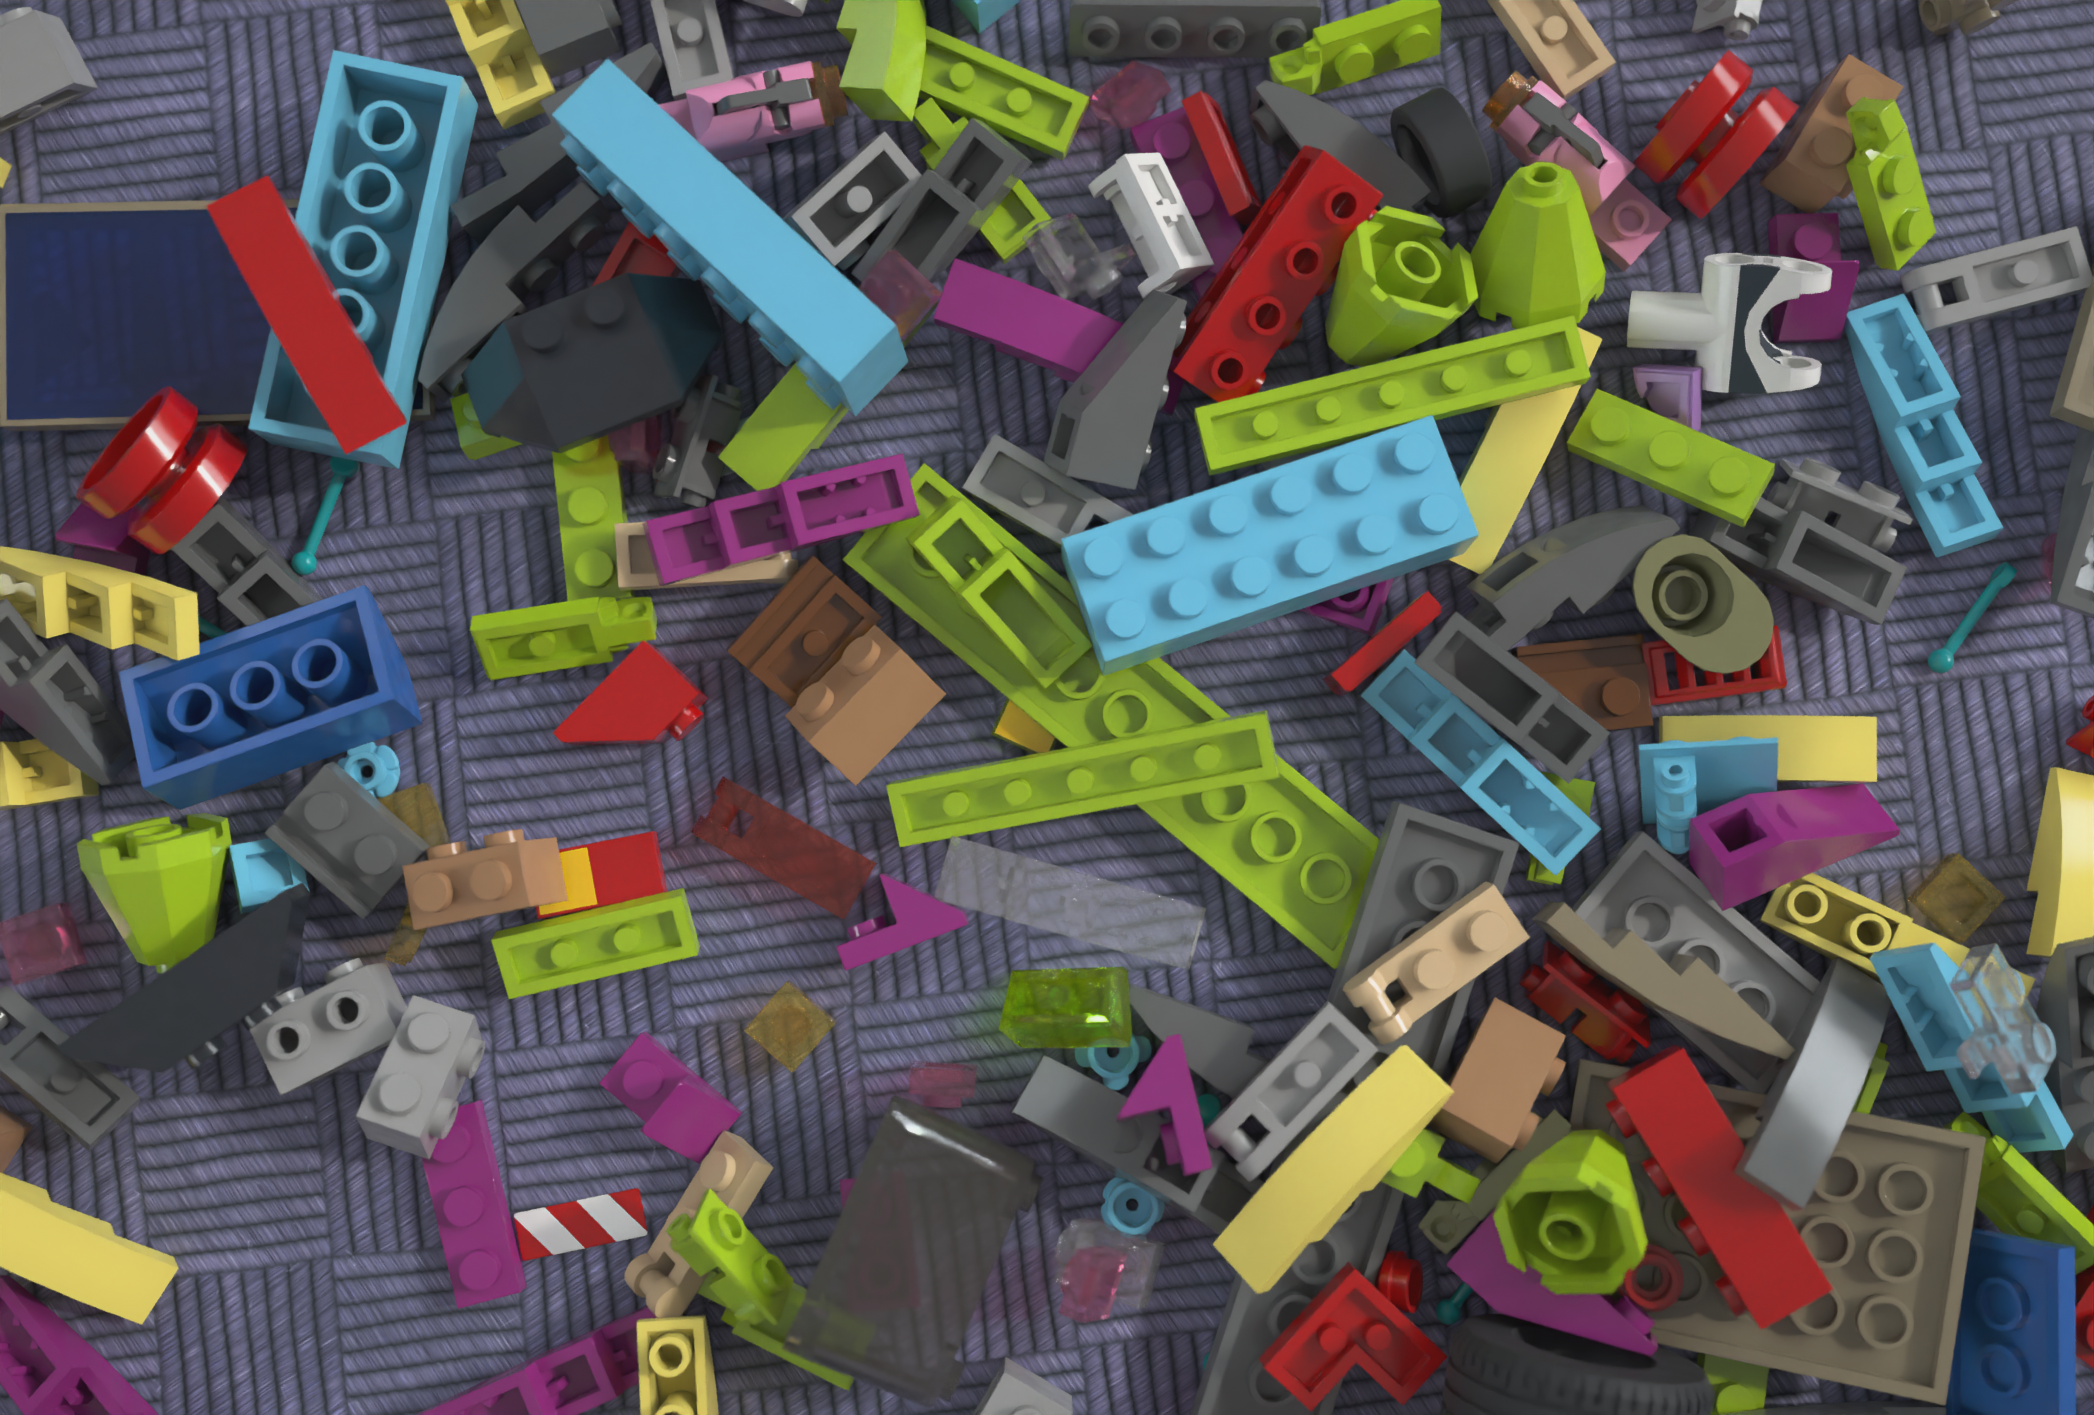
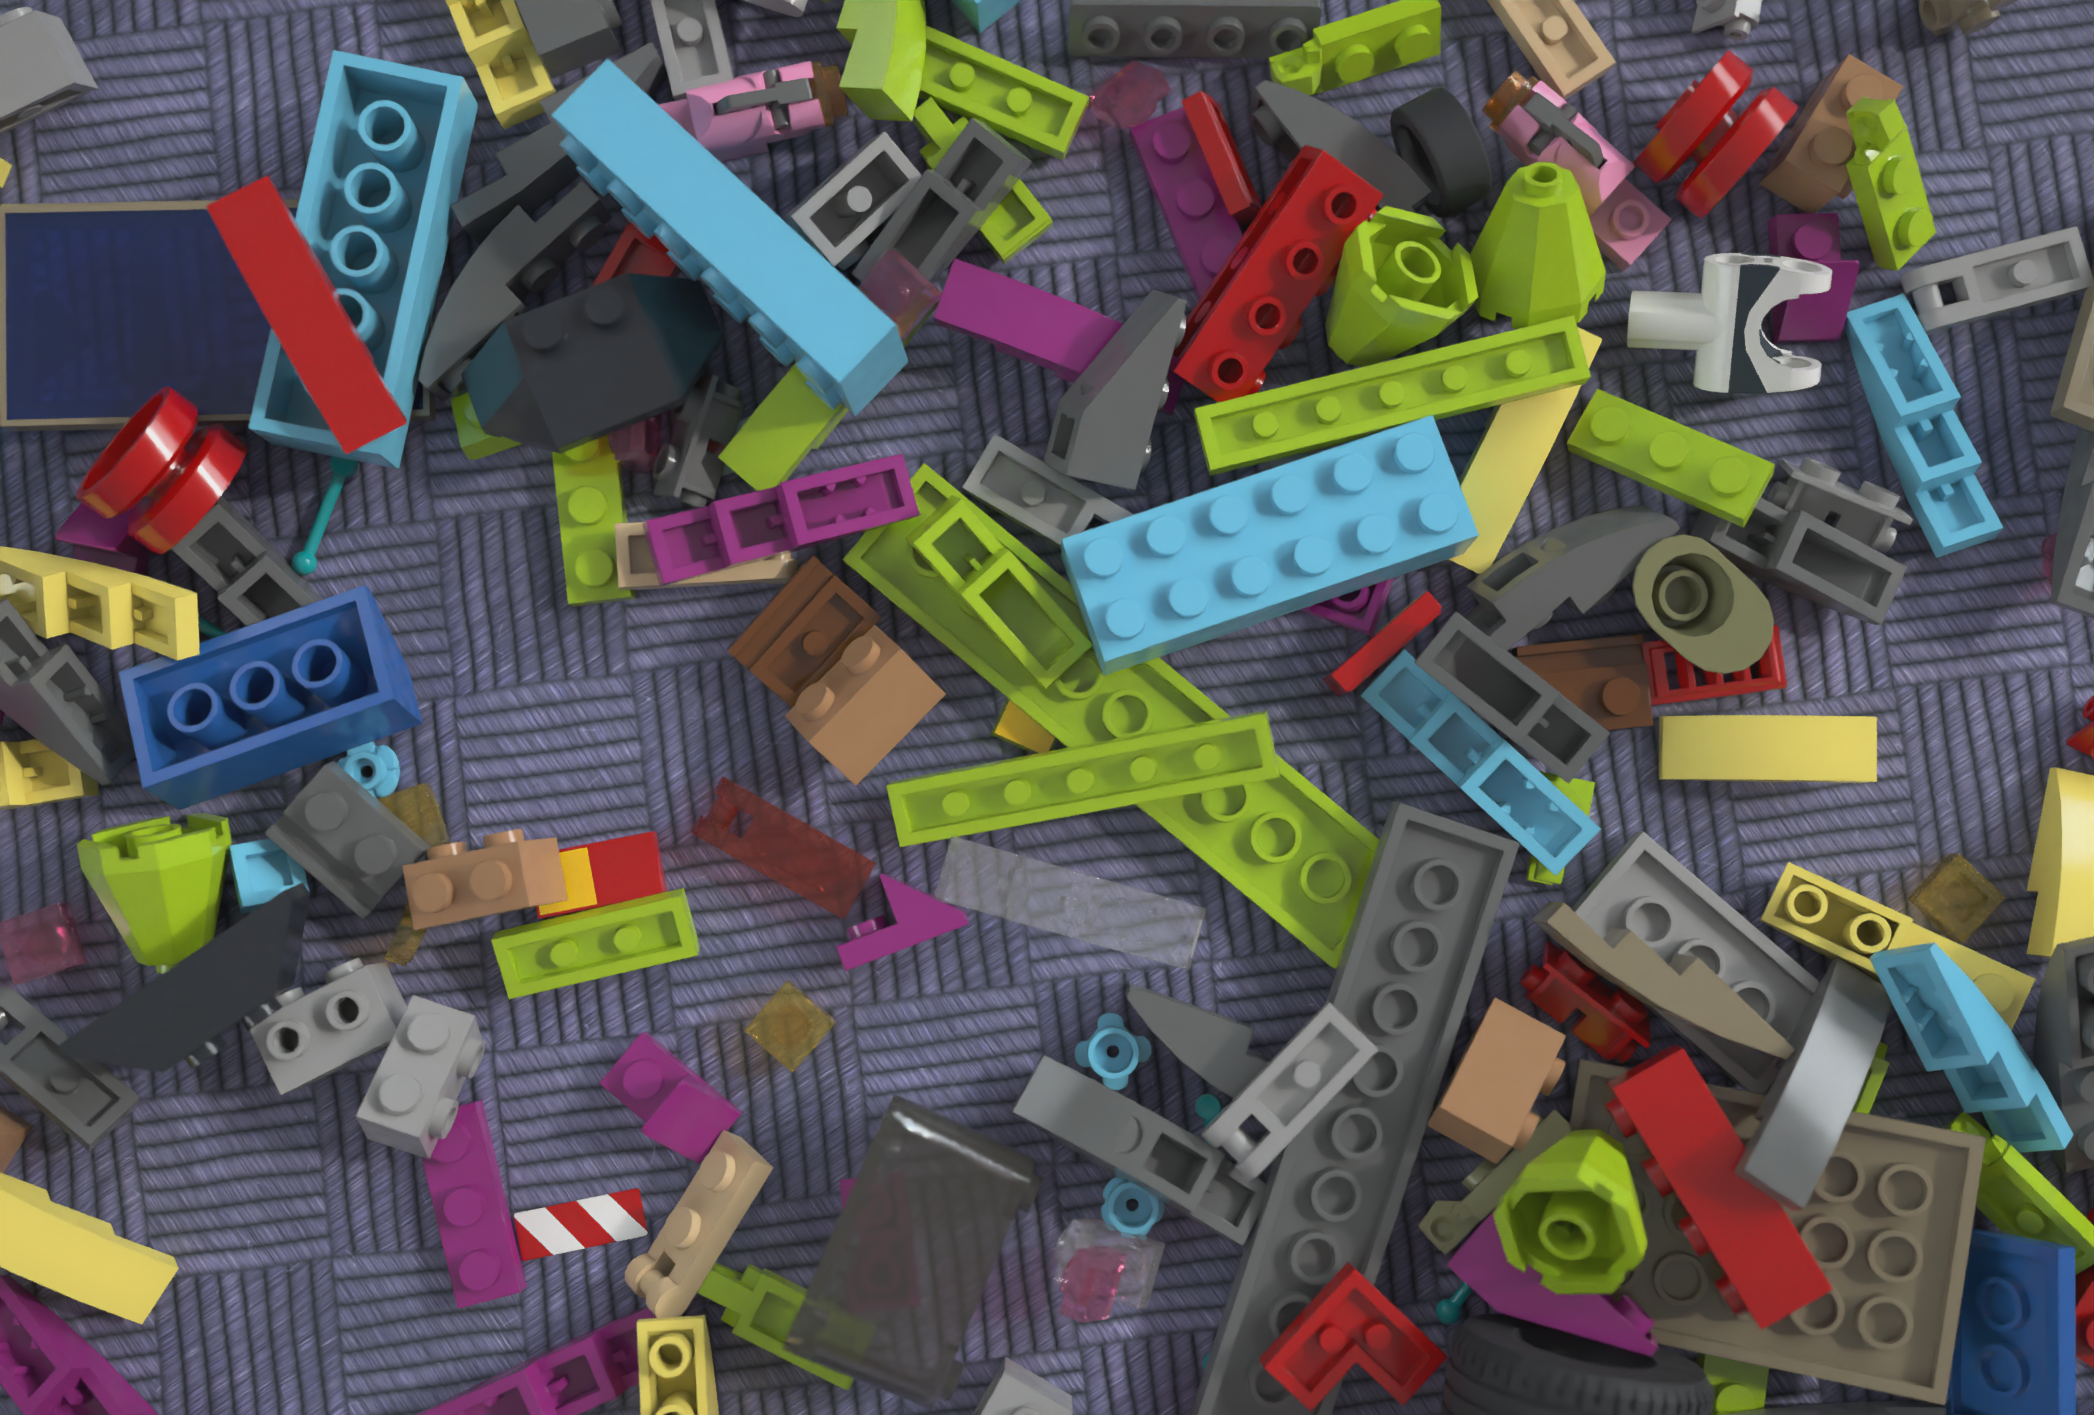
(560, 634): lime hinge -> none
(636, 704): red slope -> none
(751, 1278): lime hinge -> none
(942, 1082): clear pink plate -> none
(1068, 1008): clear neon green slope -> none
(1072, 259): clear bracket -> none
(1154, 221): white hinge -> none
(1170, 1088): magenta slope -> none
(1332, 1168): light yellow slope -> none
(1401, 1281): red plate -> none
(1422, 1164): lime plate -> none
(1436, 961): tan plate -> none
(1668, 1288): red plate -> none
(1672, 391): medium lavender tile -> none
(1696, 777): medium azure hinge -> none
(1782, 837): magenta slope -> none
(1942, 659): teal hinge -> none
(2002, 1021): clear plate -> none

